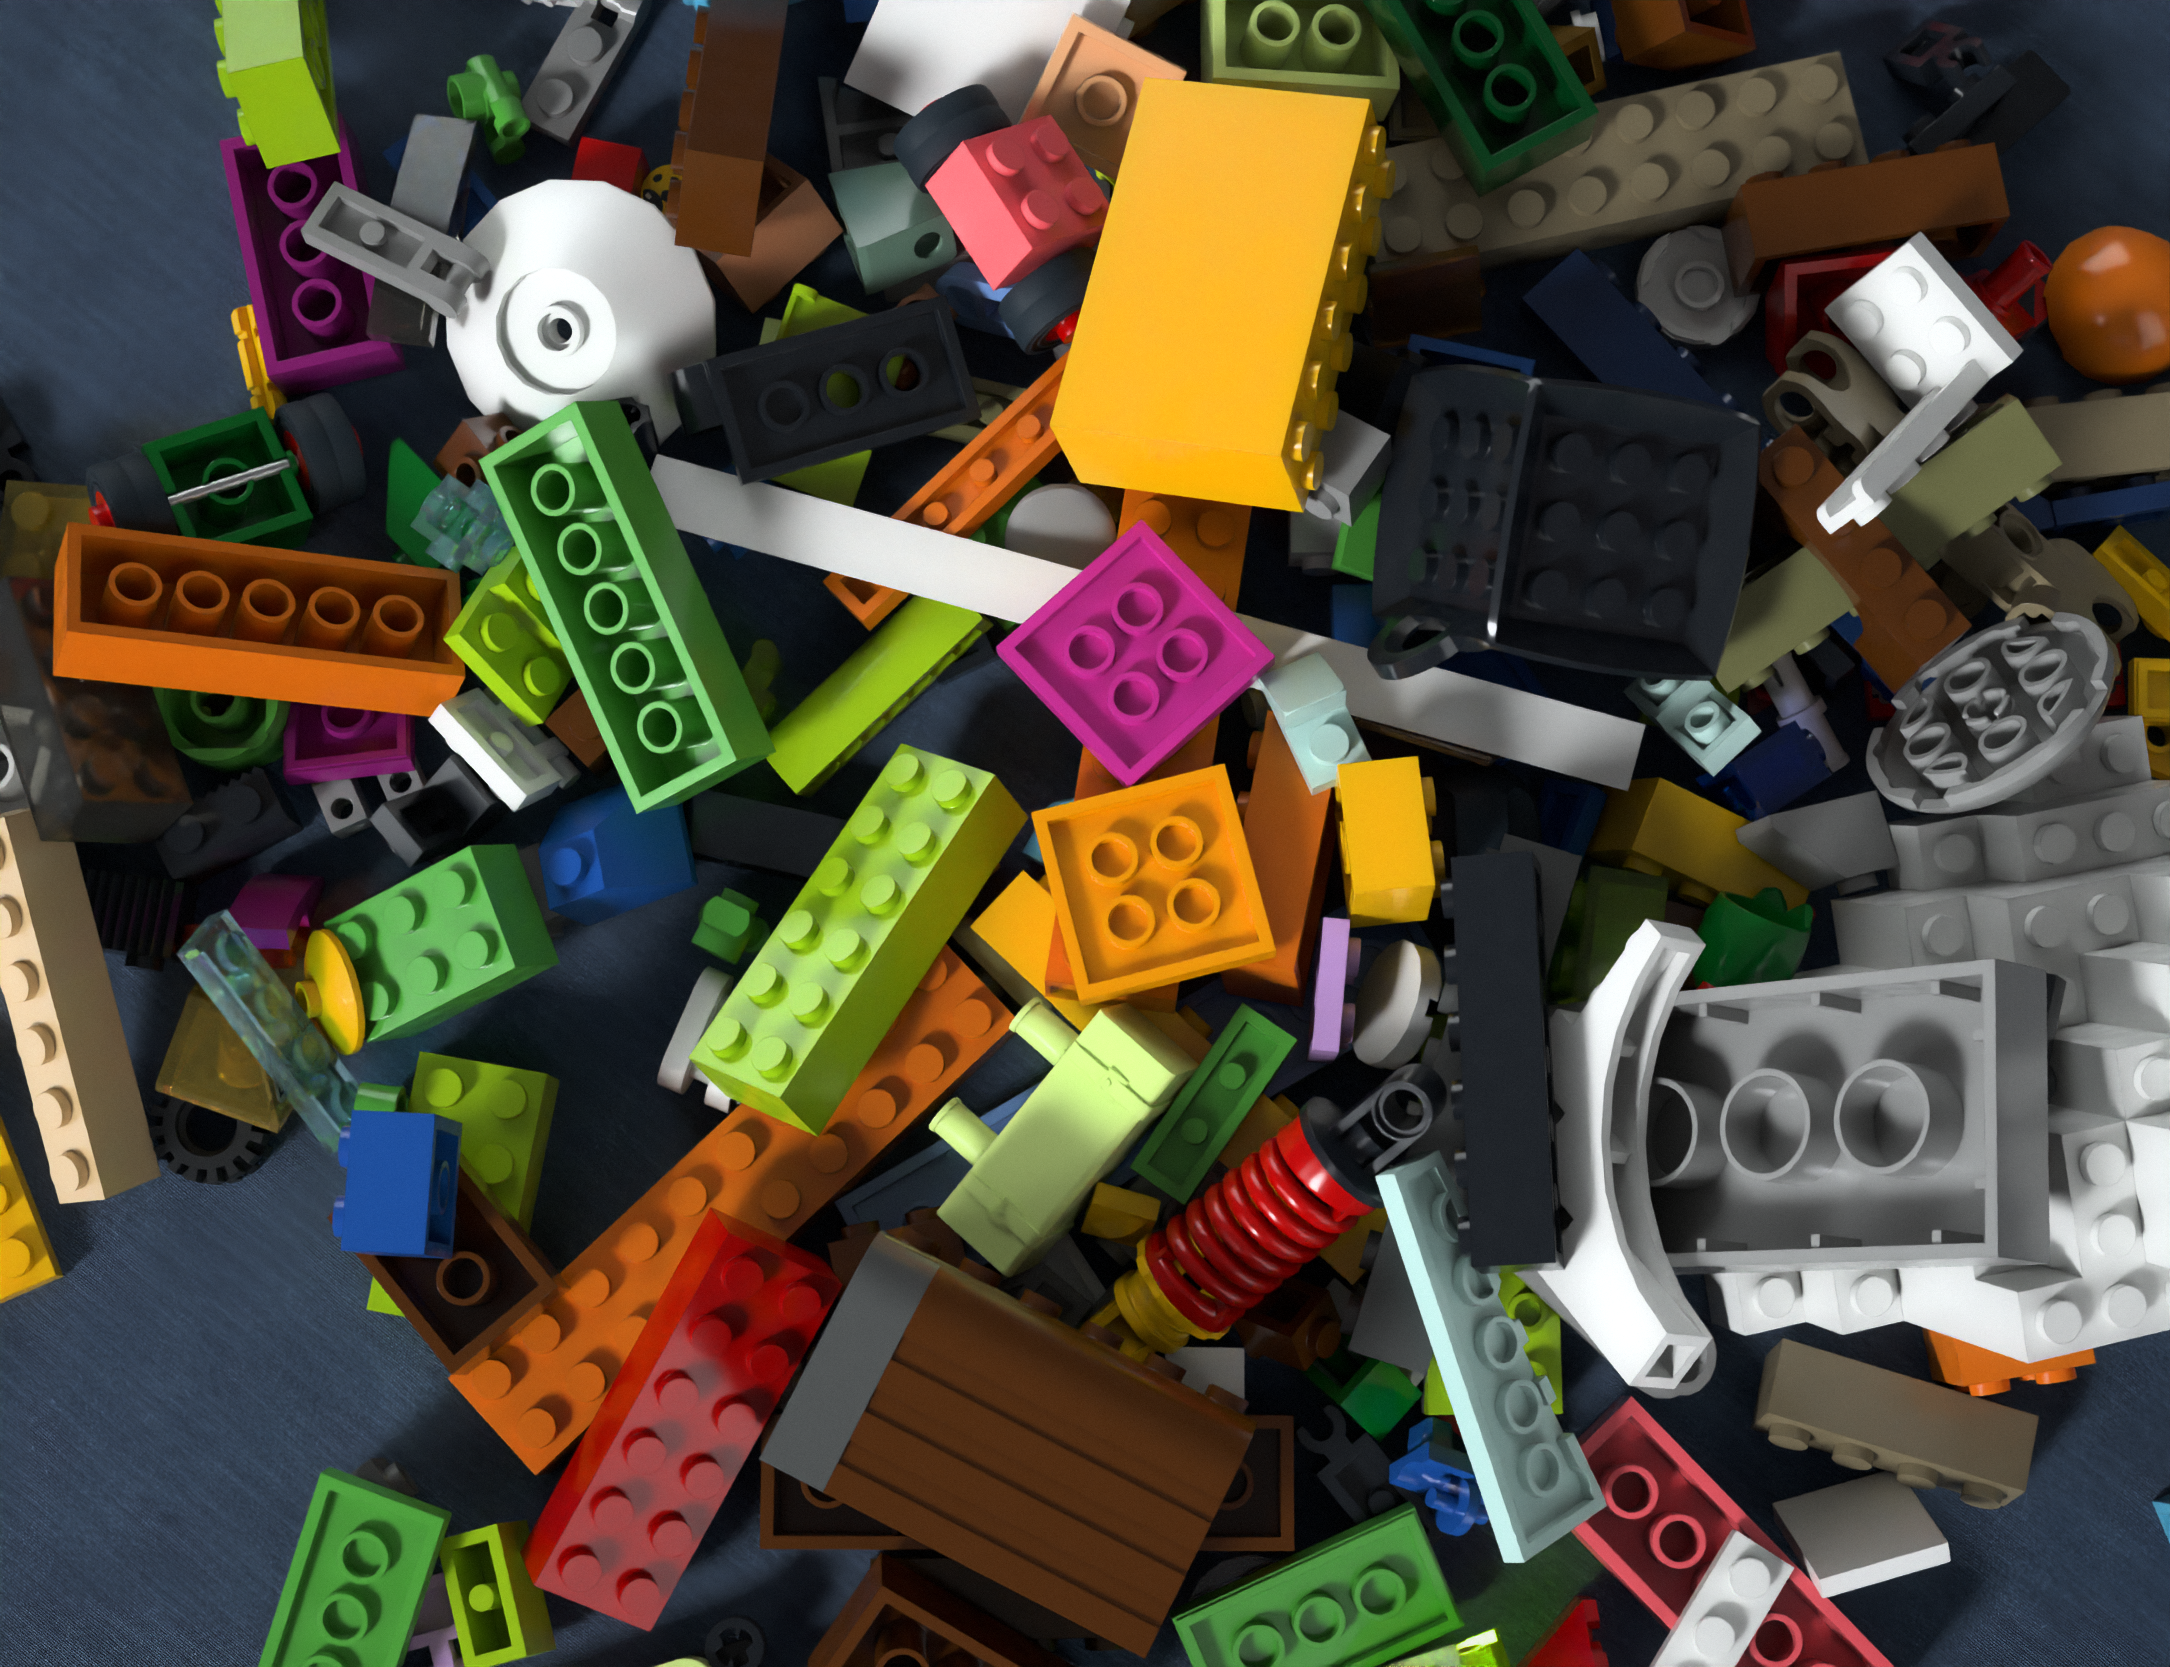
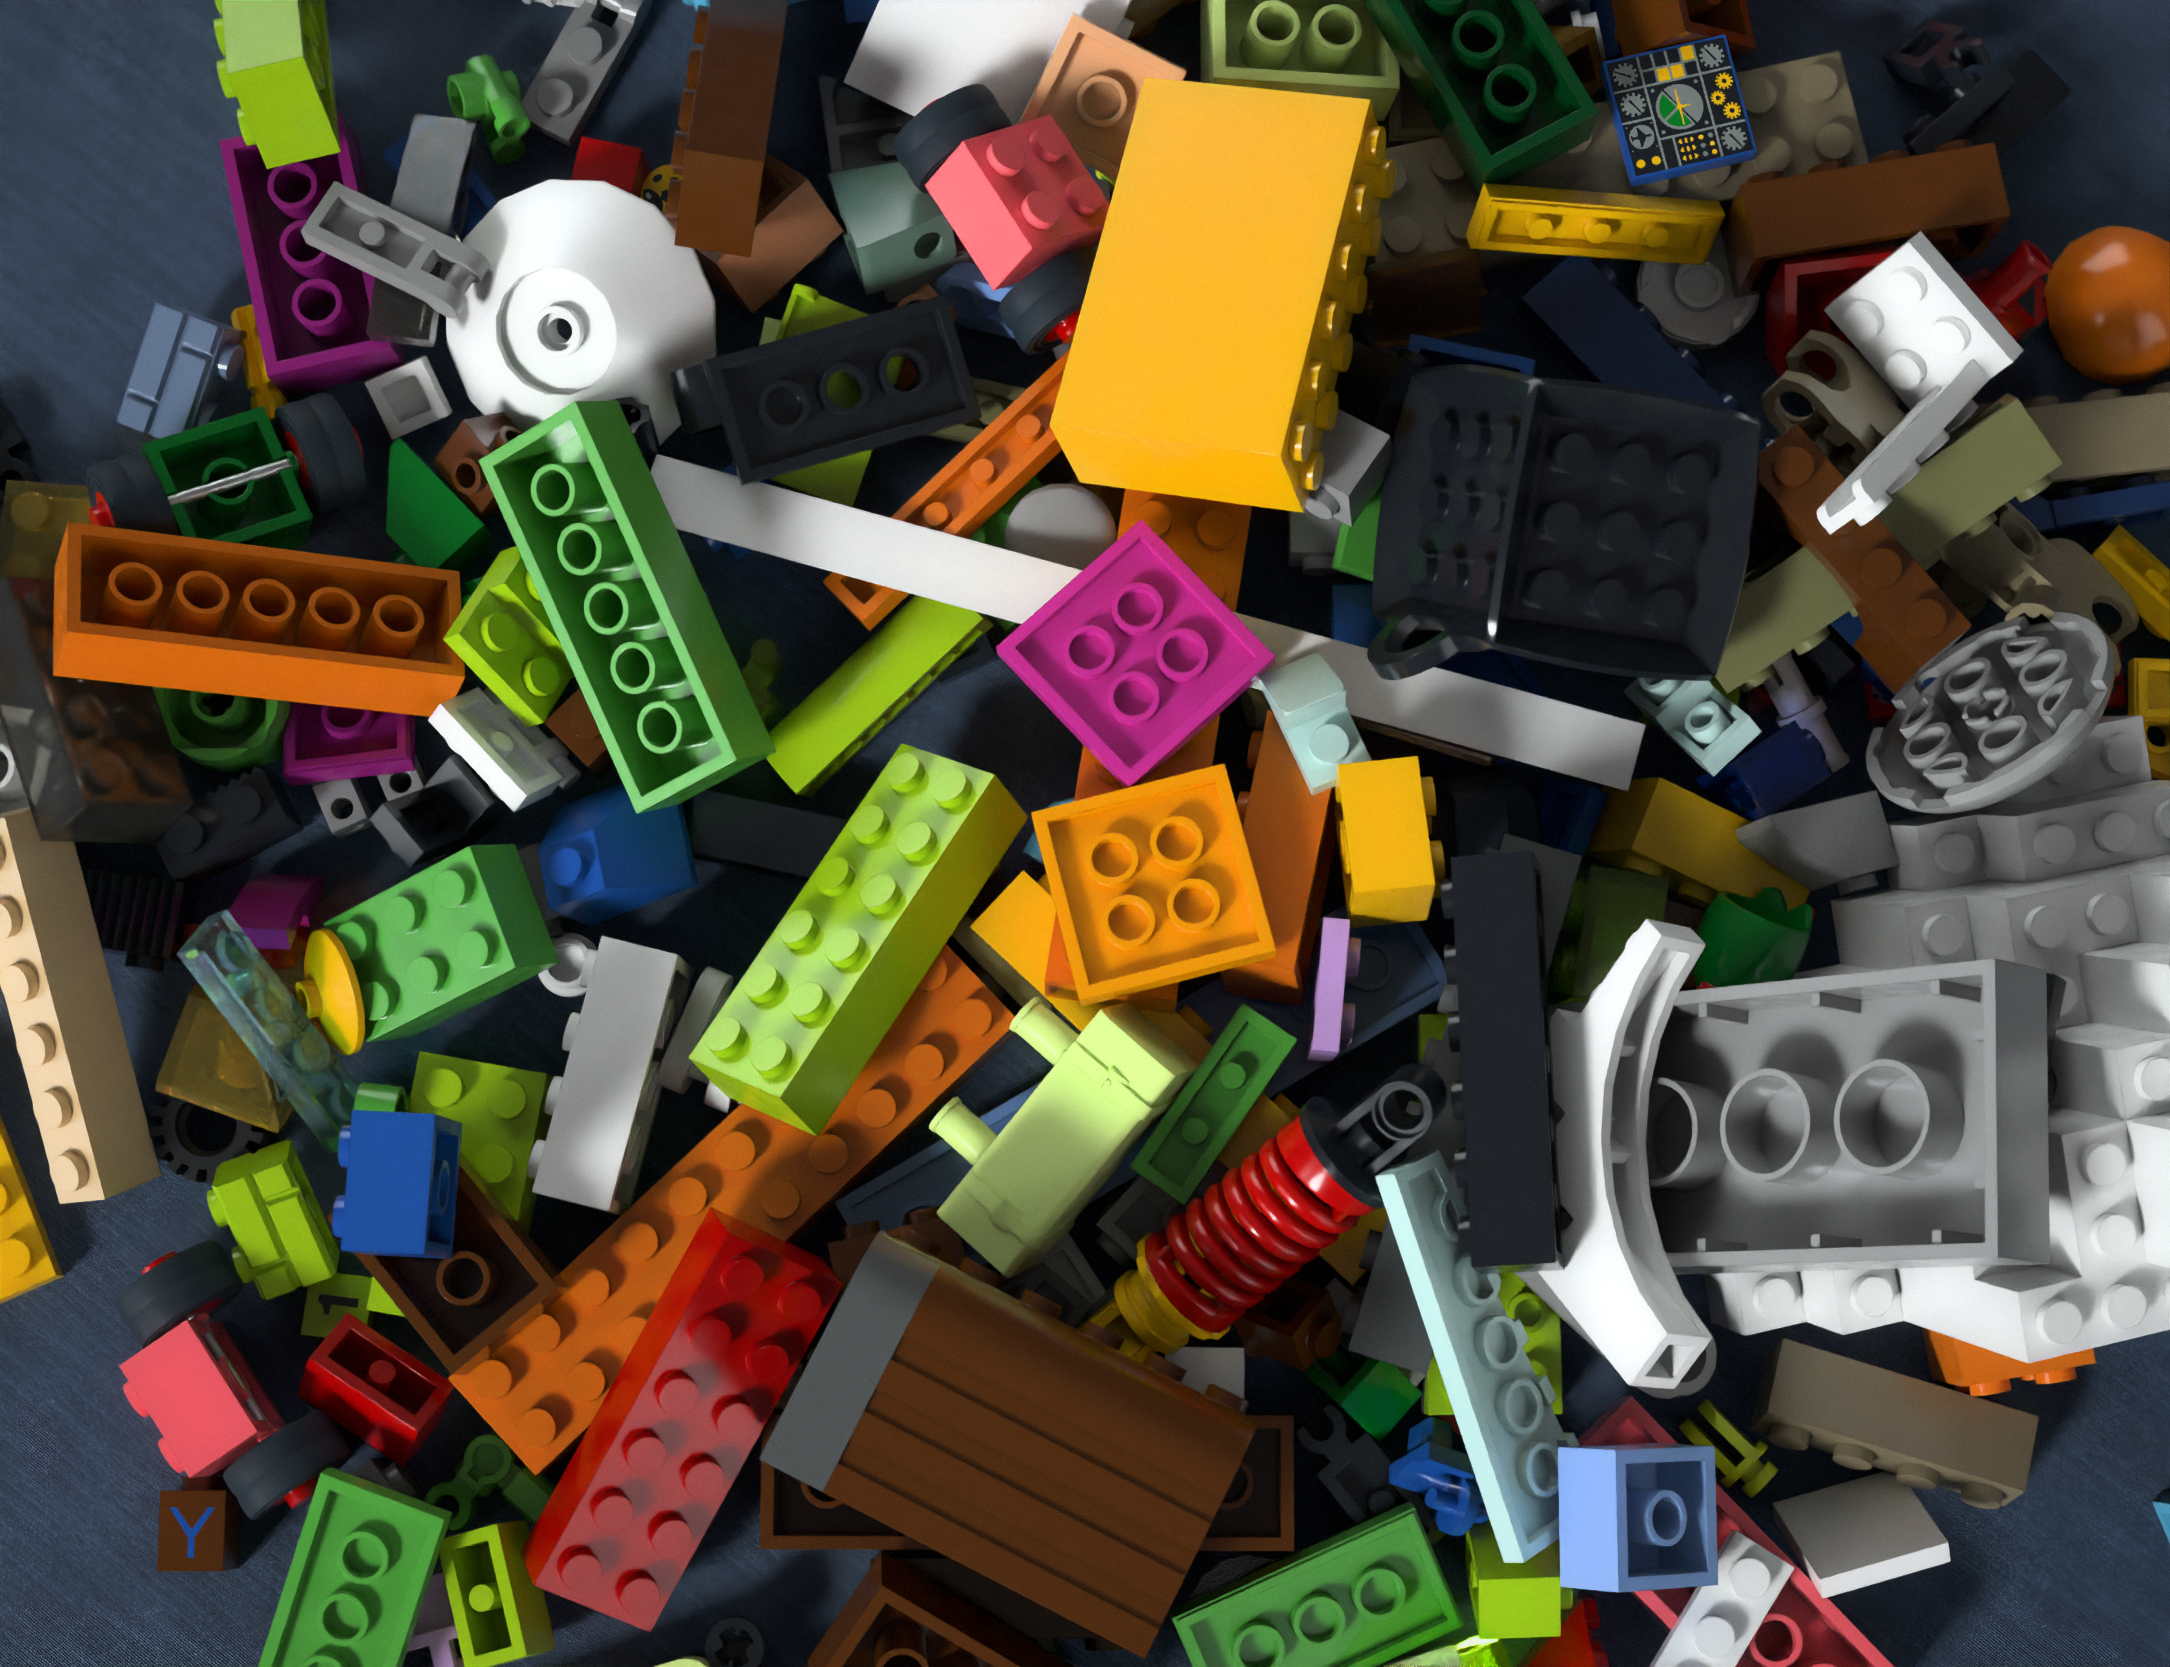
(180, 372): none -> sand blue brick
(199, 1527): none -> reddish brown brick
(207, 1395): none -> brick
(273, 1220): none -> lime brick
(332, 1299): none -> lime tile
(375, 1389): none -> red brick
(408, 397): none -> white plate
(447, 519): clear light blue brick -> none
(484, 1467): none -> bright green bar
(565, 977): none -> white plate
(610, 1081): none -> white brick
(730, 927): bright green plate -> none
(1120, 1214): yellow tile -> none
(1393, 1005): white tile -> none
(1514, 1597): none -> lime brick
(1594, 224): none -> yellow tile
(1637, 1517): none -> light blue brick
(1678, 110): none -> tile
(1748, 1466): none -> neon yellow arm

